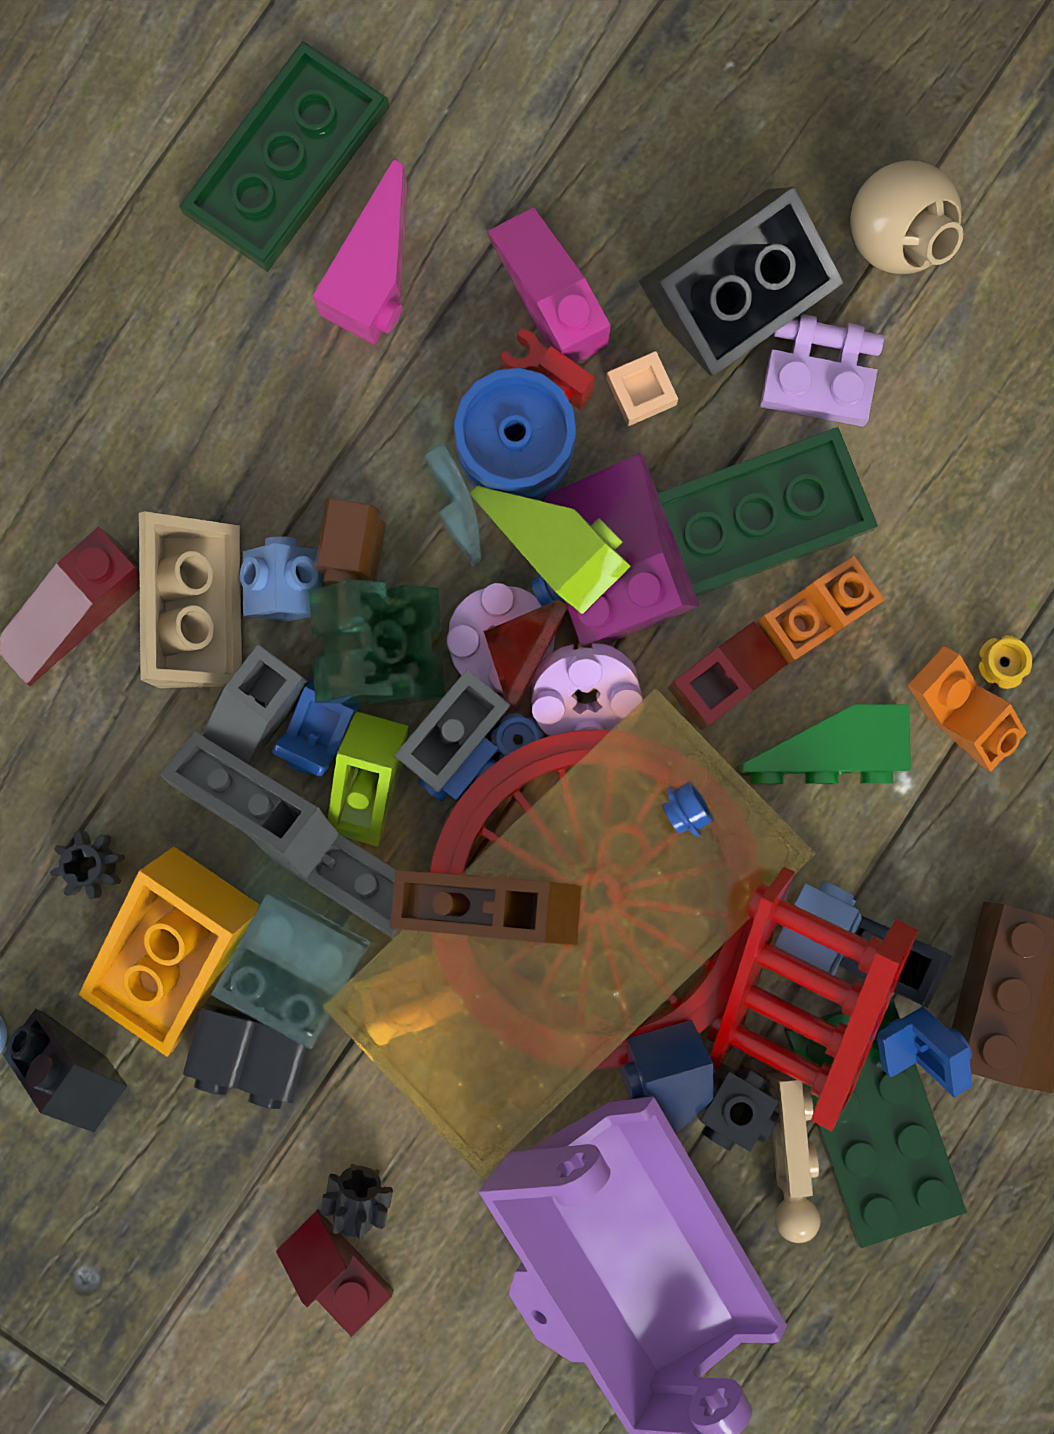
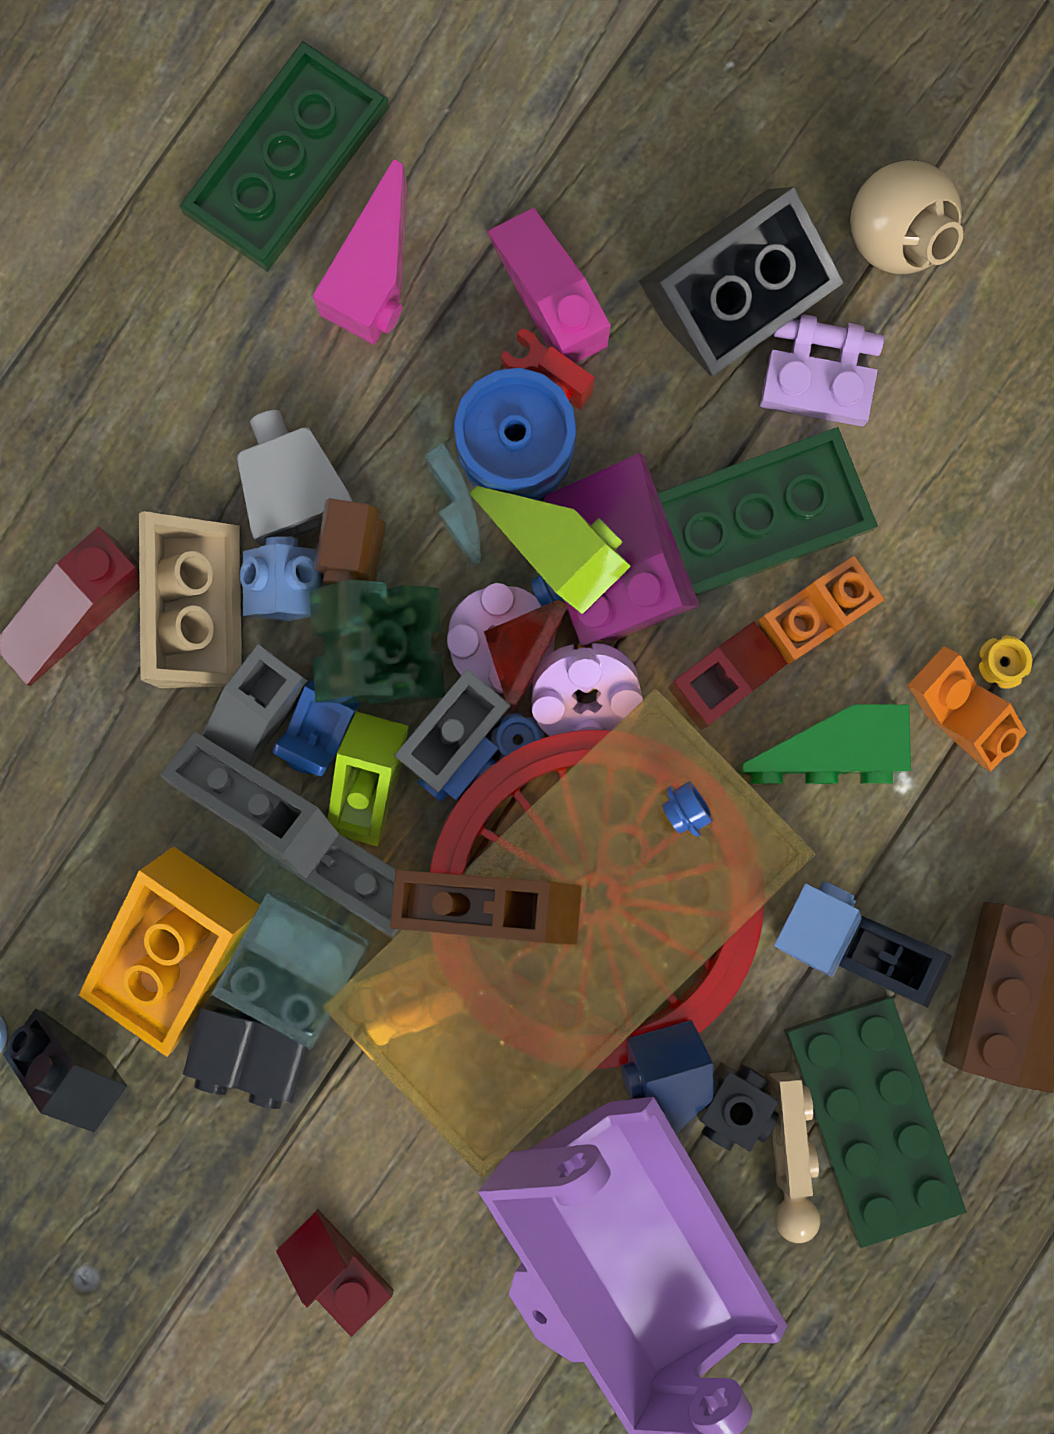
(72, 857): black gear -> none
(286, 479): none -> light grey torso
(356, 1201): black gear -> none
(642, 388): light nougat plate -> none
(862, 1002): red fence -> none
(929, 1043): blue bracket -> none

